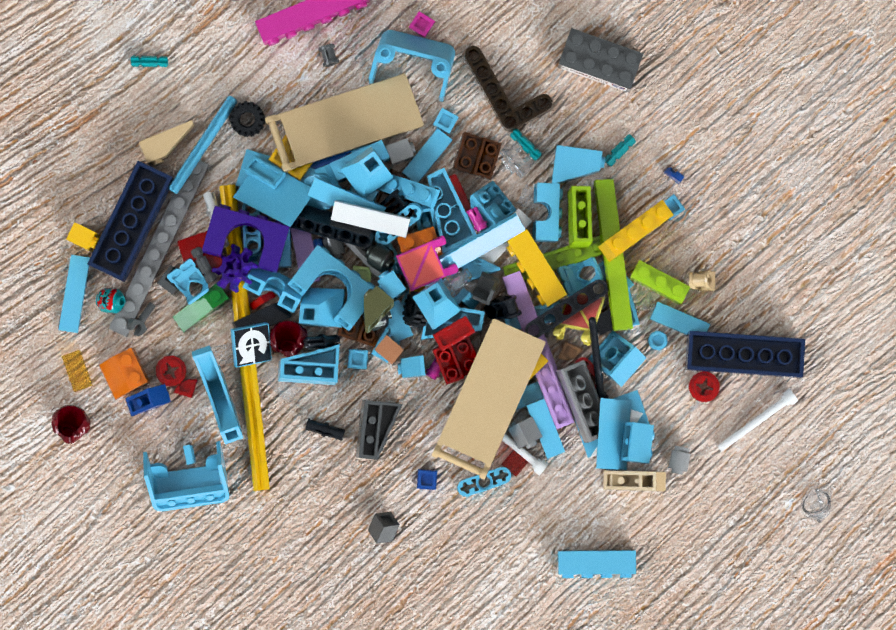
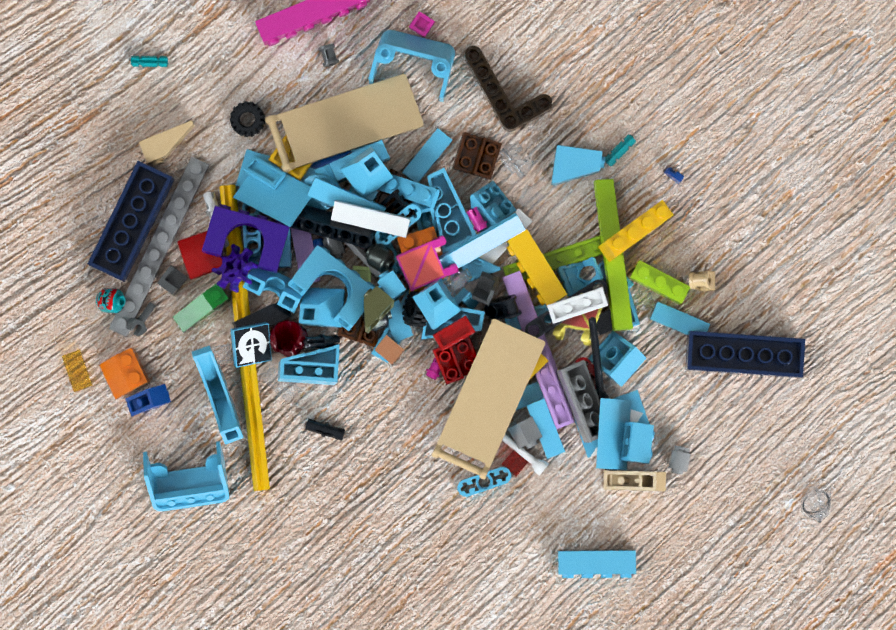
(70, 423): dark red hair -> none
(74, 294): medium azure tile -> none
(83, 237): yellow brick -> none
(162, 368): red gear -> none
(184, 275): medium azure piece -> none
(186, 388): red tile -> none
(189, 454): medium azure tile -> none
(202, 144): medium azure axle -> none
(203, 265): dark grey axle -> none
(263, 299): red tile -> none
(357, 359): medium azure tile -> none
(374, 427): dark grey wedge -> none
(383, 527): dark grey panel -> none
(401, 151): light grey brick -> none
(412, 367): medium azure slope -> none
(427, 479): blue tile -> none
(445, 121): medium azure plate -> none
(460, 192): red tile -> none
(527, 146): teal axle -> none
(548, 195): medium azure arch -> none
(569, 351): medium nougat tile -> none
(577, 305): none -> white tile
(579, 216): lime brick -> none
(600, 60): dark grey brick -> none
(657, 340): medium azure tile -> none
(674, 205): medium azure tile -> none
(712, 382): red gear -> none
(787, 399): white piece -> none

